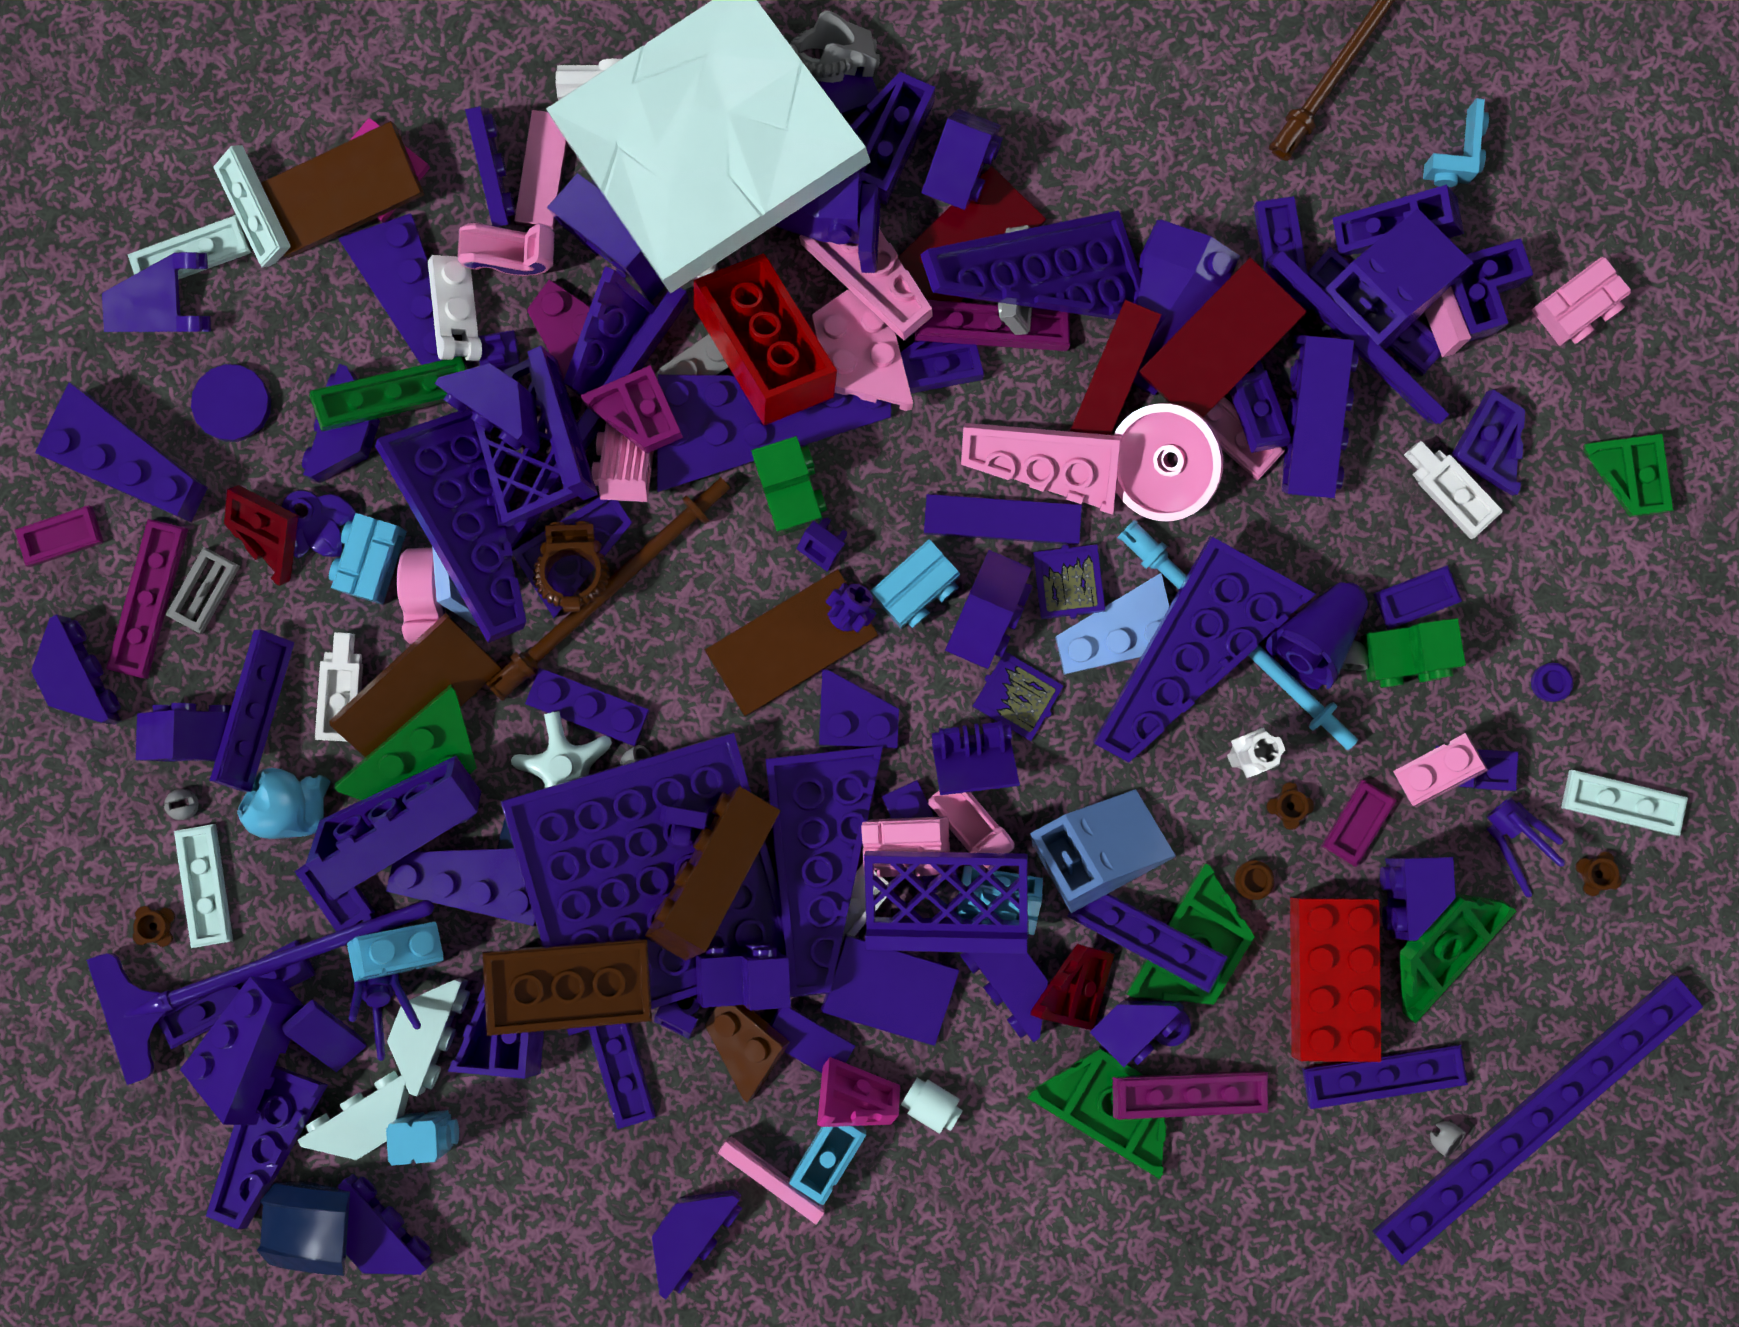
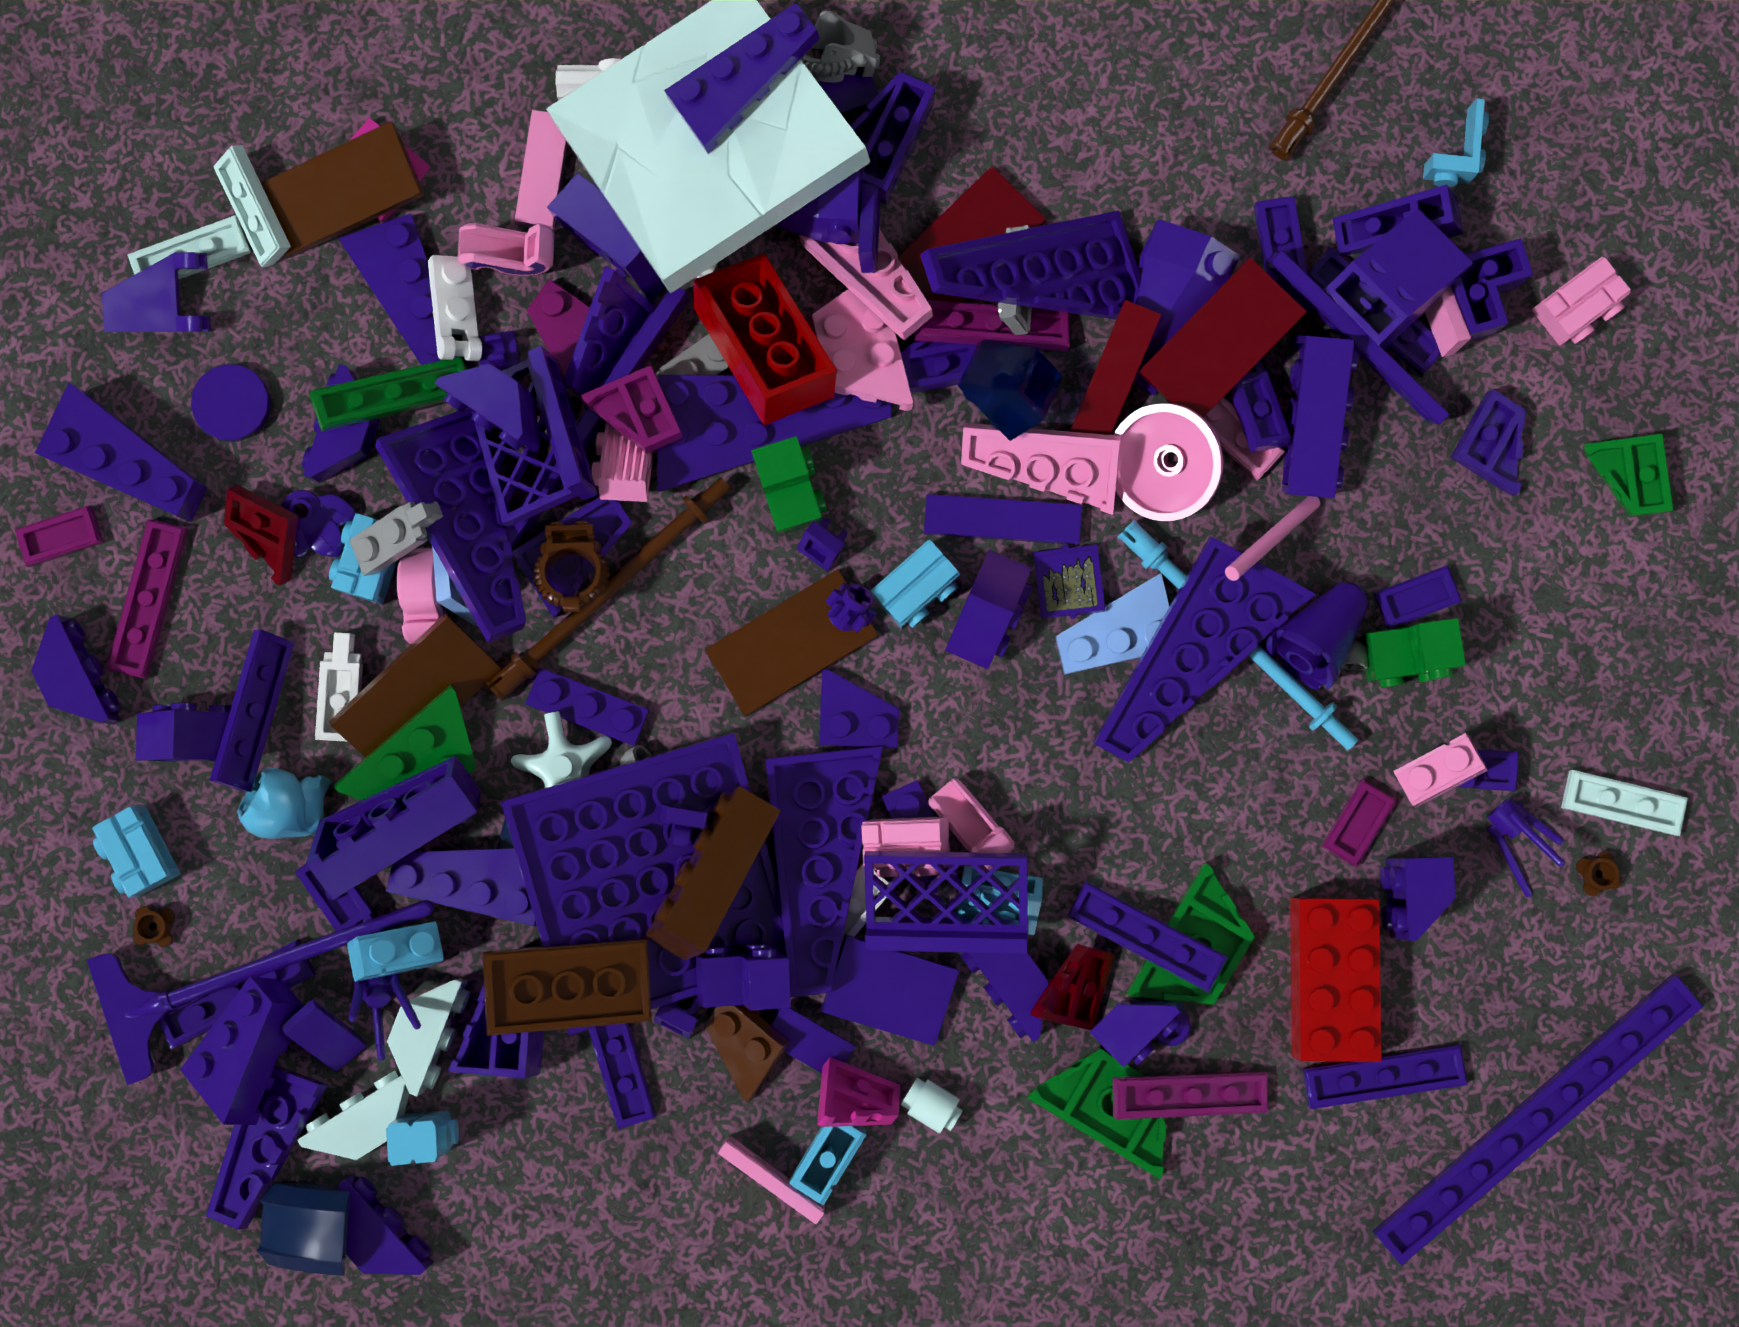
(134, 851): none -> medium azure brick
(184, 812): light grey hinge -> none
(203, 886): light aqua tile -> none
(216, 596): light grey tile -> none
(393, 536): none -> light grey hinge
(490, 165): dark purple wing -> none
(689, 1234): dark purple slope -> none
(727, 84): none -> dark purple wing
(961, 154): dark purple brick -> none
(974, 760): dark purple hinge -> none
(1010, 385): none -> clear blue slope
(1018, 696): piece -> none
(1100, 848): medium blue slope -> none
(1254, 880): reddish brown plate -> none
(1256, 752): white piece -> none
(1272, 538): none -> bright pink bar
(1301, 804): reddish brown plate -> none
(1447, 949): green wing -> none
(1448, 1139): light grey hinge -> none
(1453, 489): white hinge -> none
(1551, 682): dark purple tile -> none

